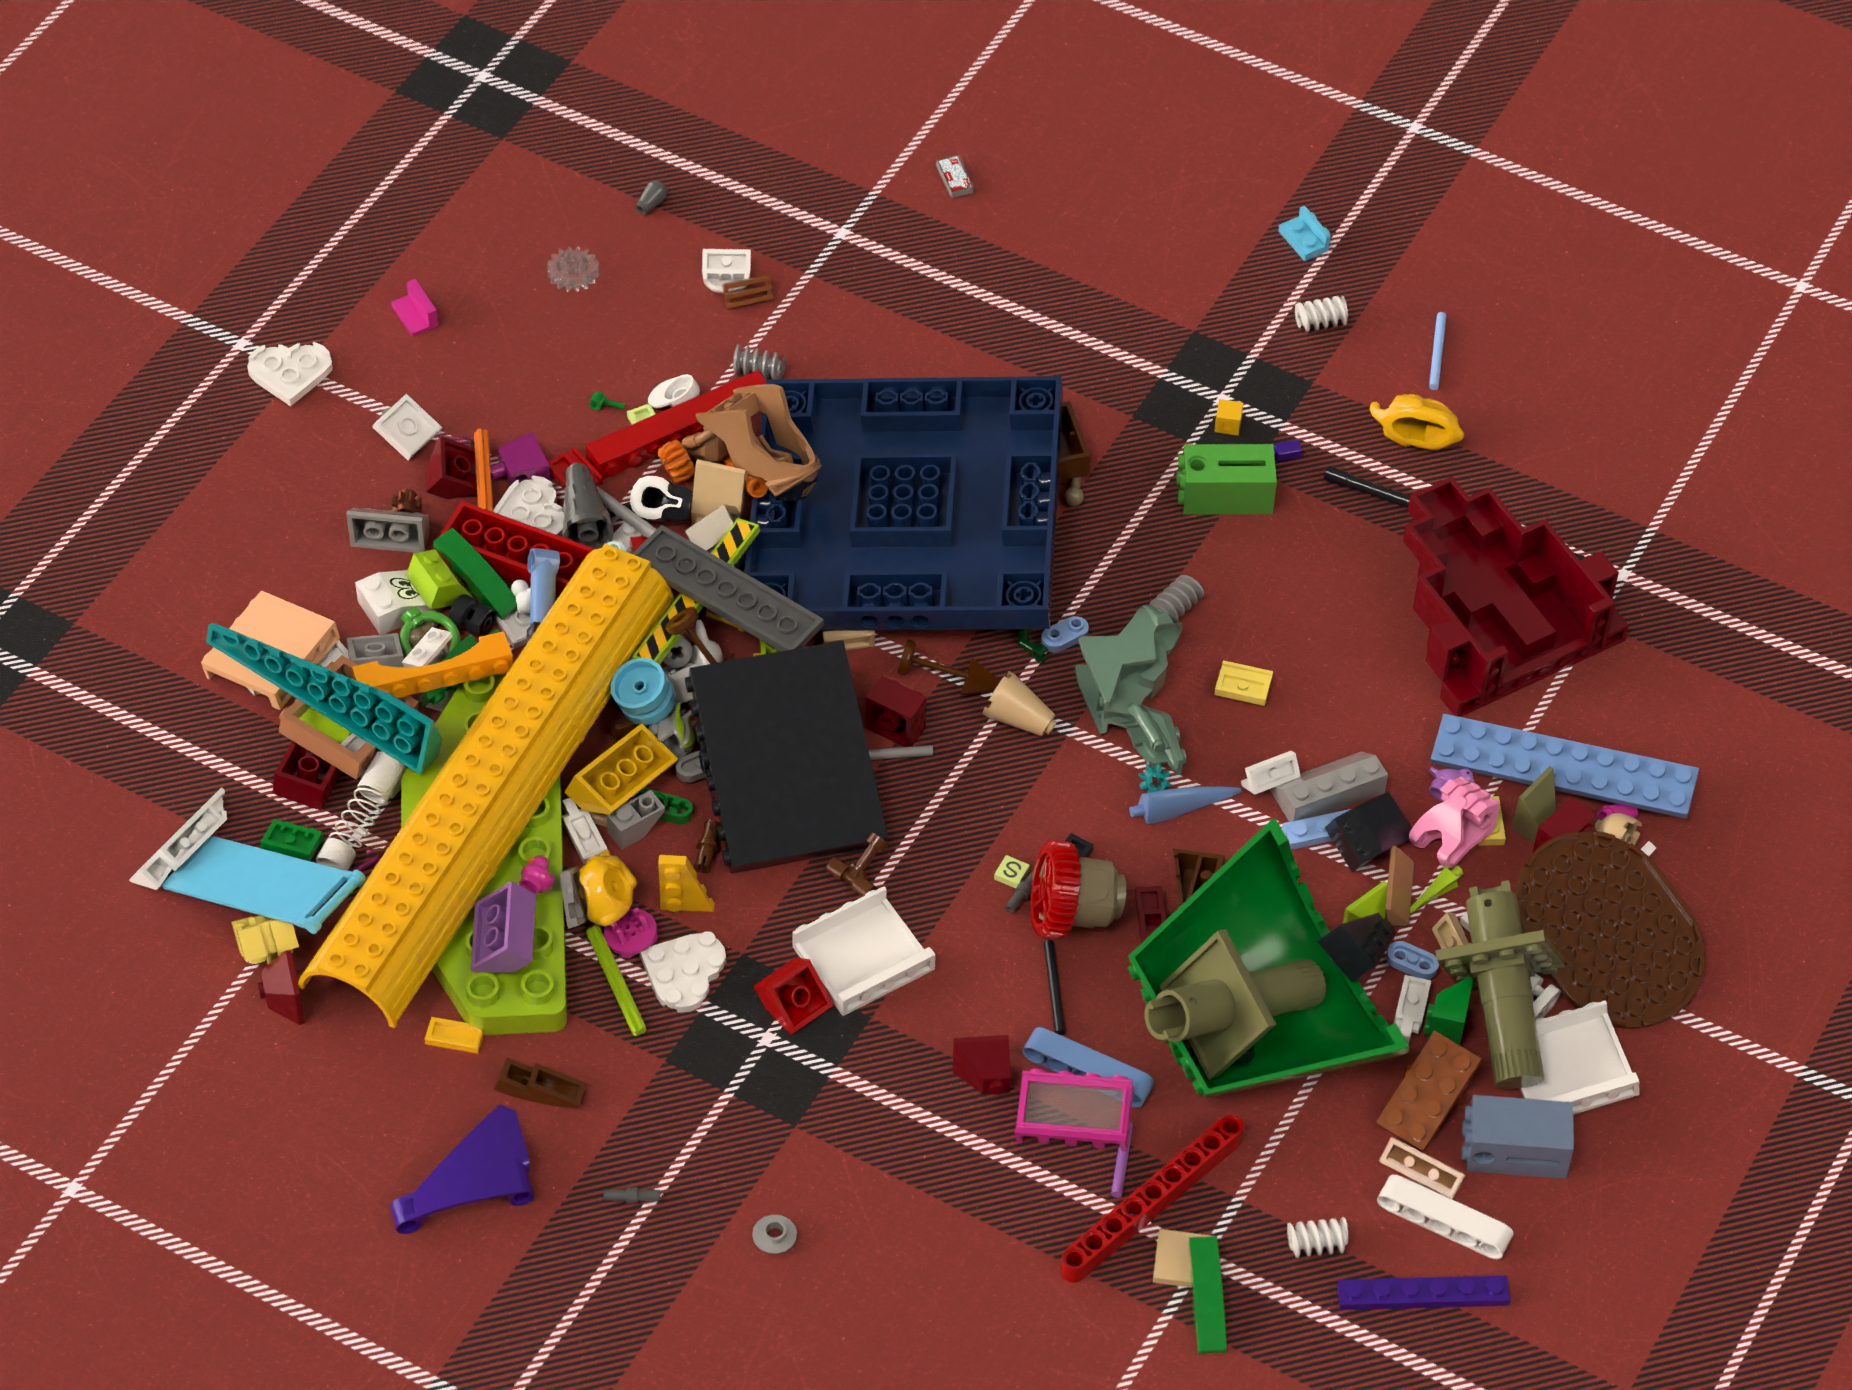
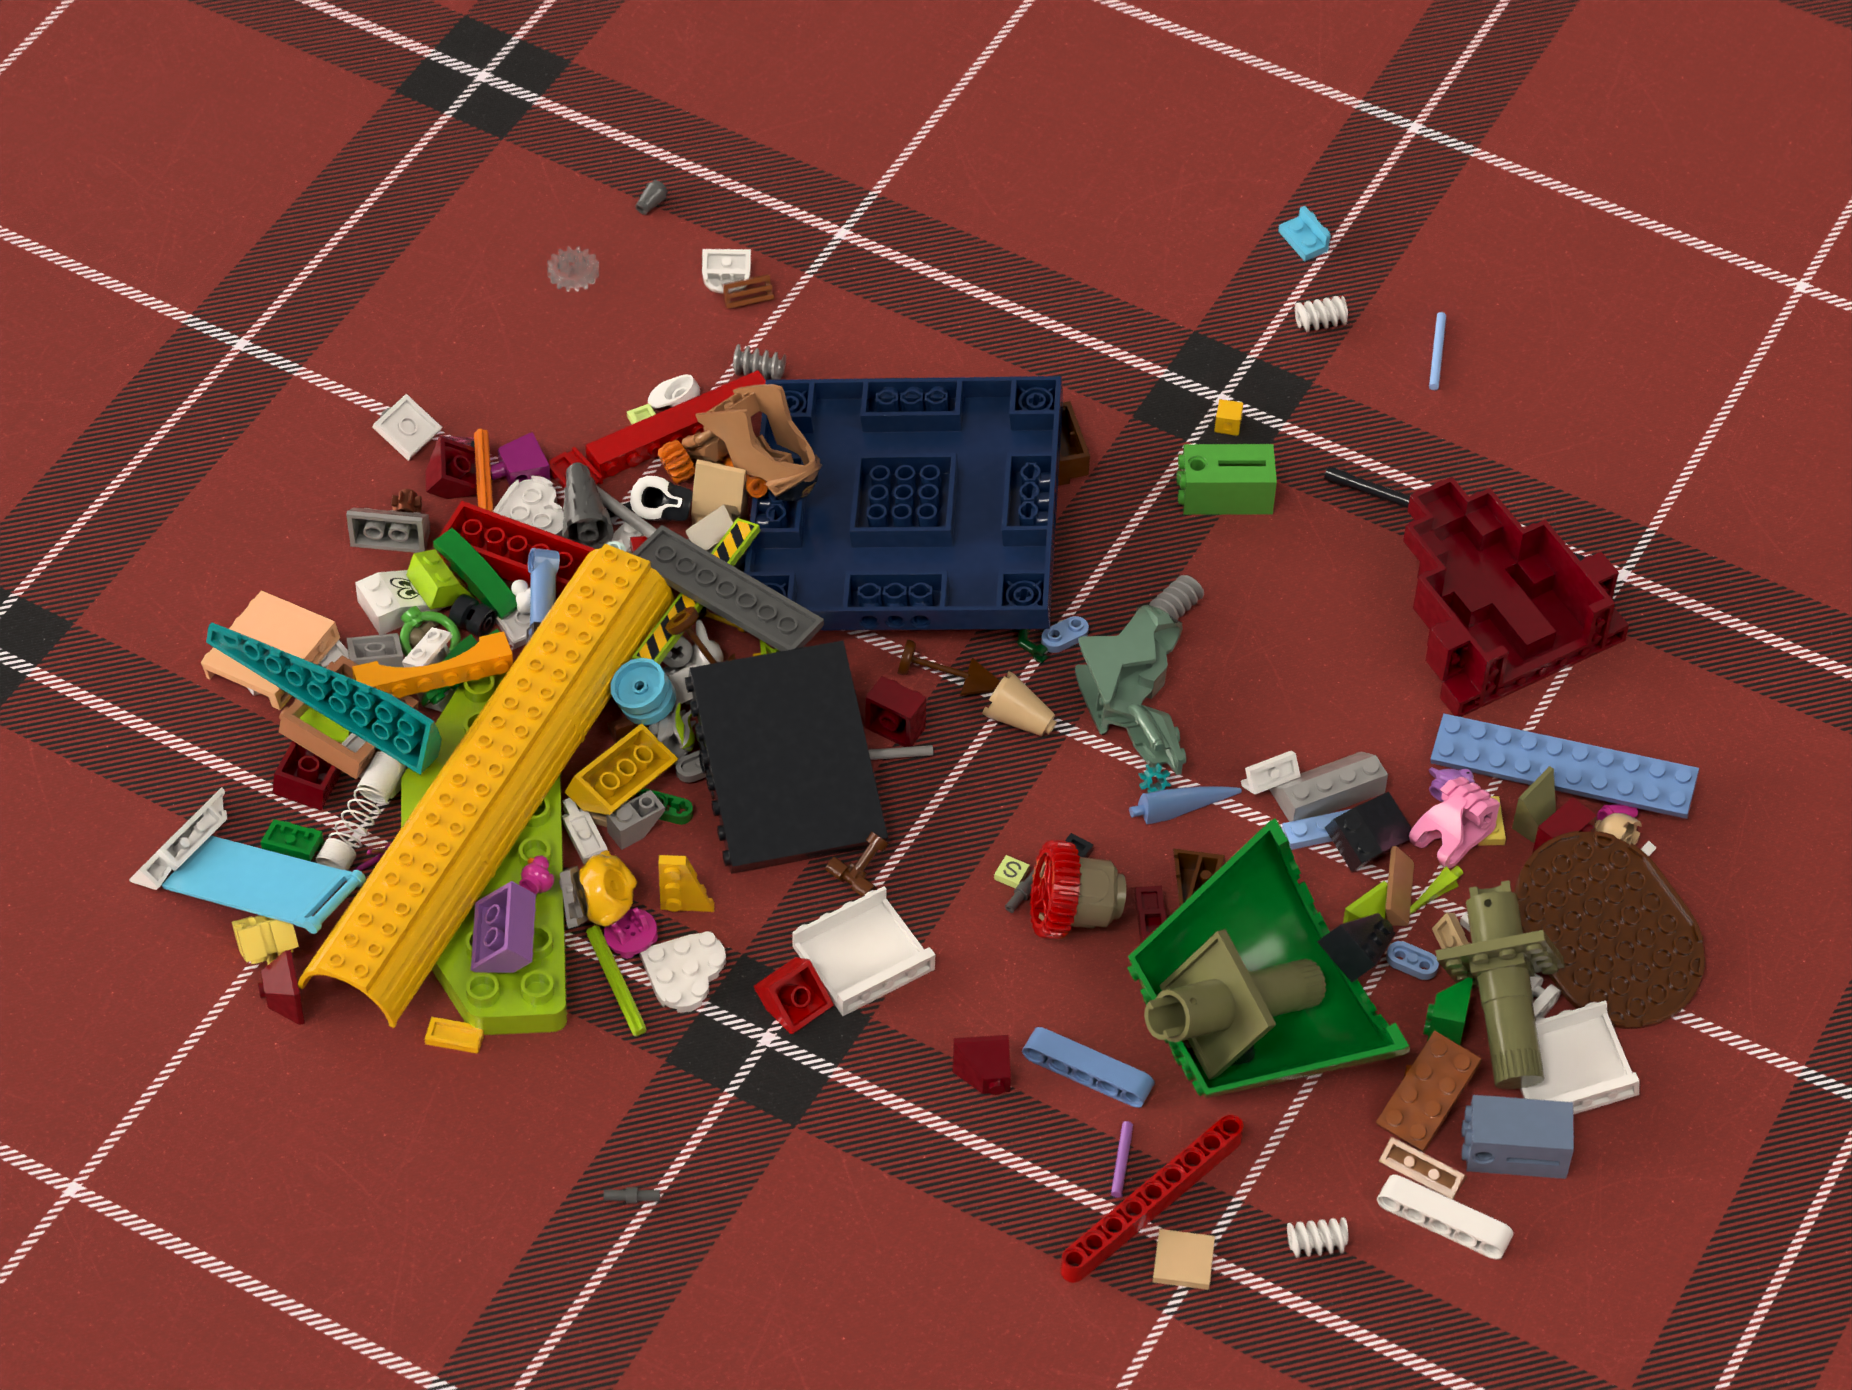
(289, 371): white plate -> none
(416, 310): dark pink panel -> none
(481, 1167): dark purple panel -> none
(539, 1084): reddish brown slope -> none
(599, 399): green hand -> none
(706, 846): reddish brown pin -> none
(771, 1244): light grey piece -> none
(852, 638): tan tile -> none
(954, 176): tile -> none
(1054, 987): black bar -> none
(1074, 495): dark tan bar -> none
(1075, 1108): window -> none
(1207, 1295): green slope -> none
(1243, 683): light yellow plate -> none
(1287, 450): dark purple bar -> none
(1412, 1005): white hinge -> none
(1418, 422): yellow piece -> none
(1423, 1292): dark purple plate -> none

